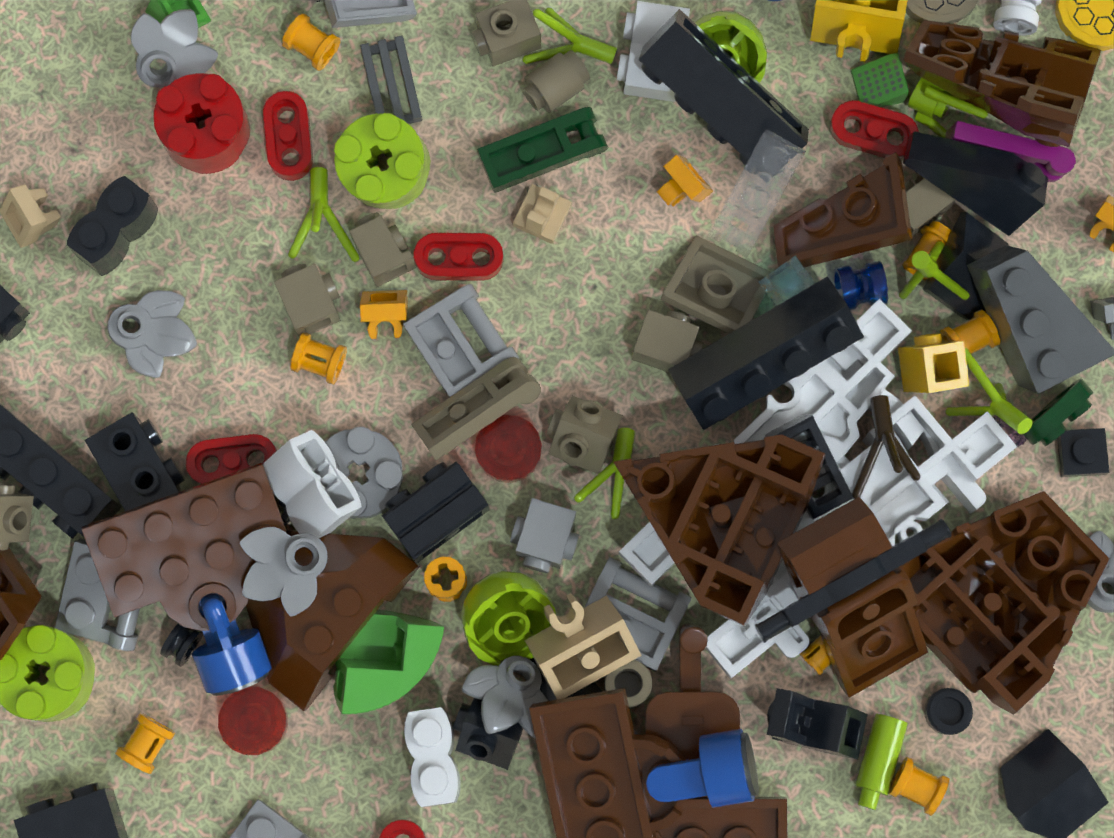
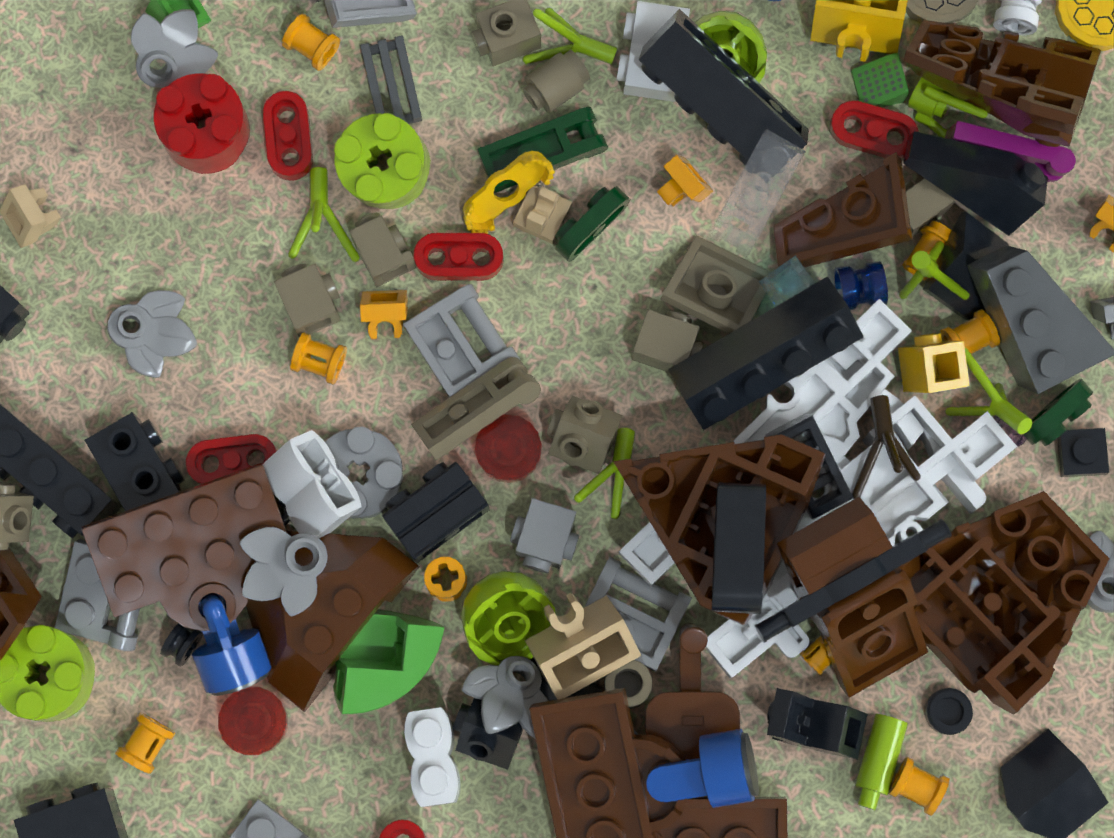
(119, 218): black brick -> none
(484, 206): none -> yellow piece
(603, 210): none -> dark green plate
(739, 548): none -> black beam

